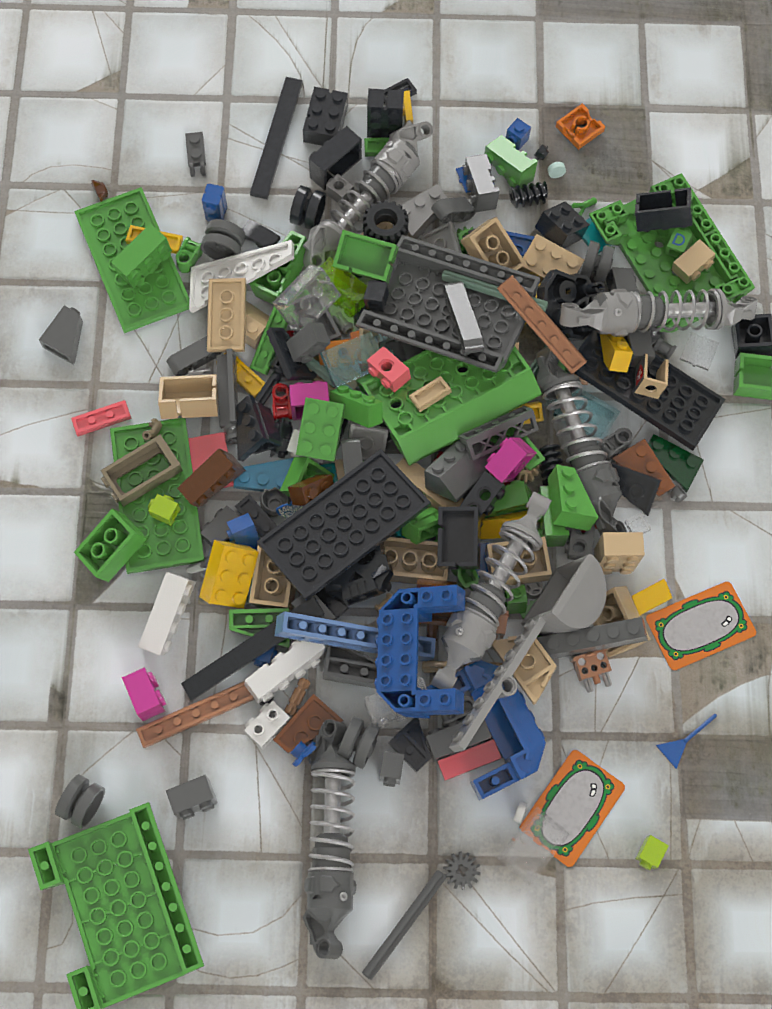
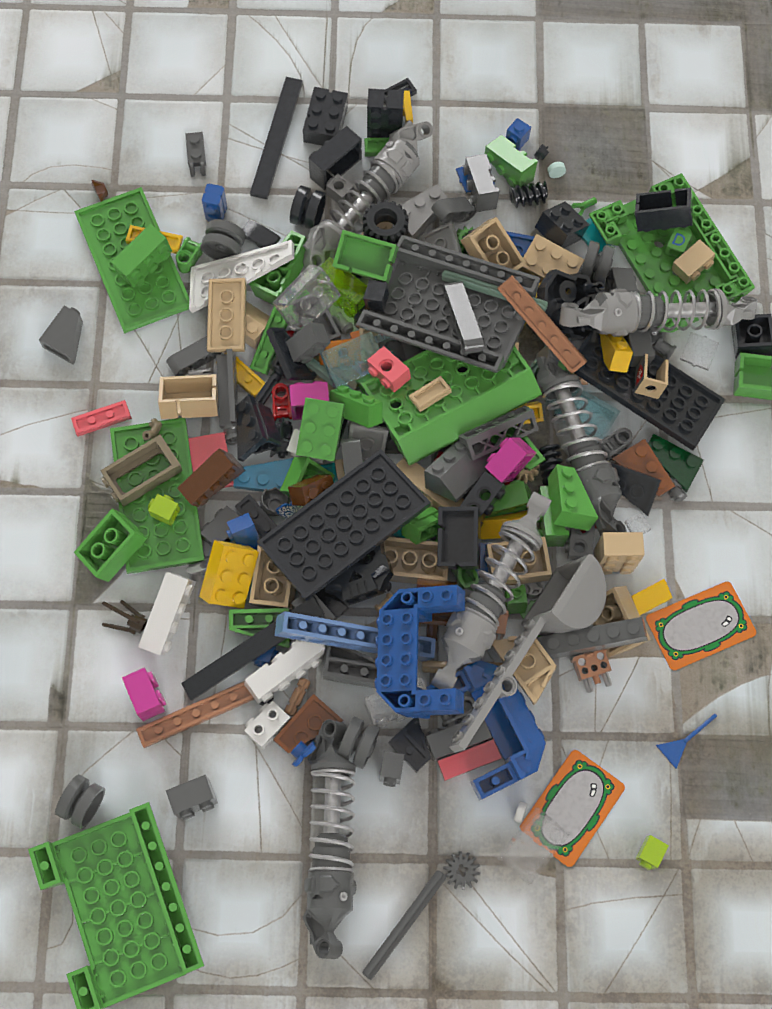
(136, 622): none -> dark brown plant
(584, 135): orange brick -> none

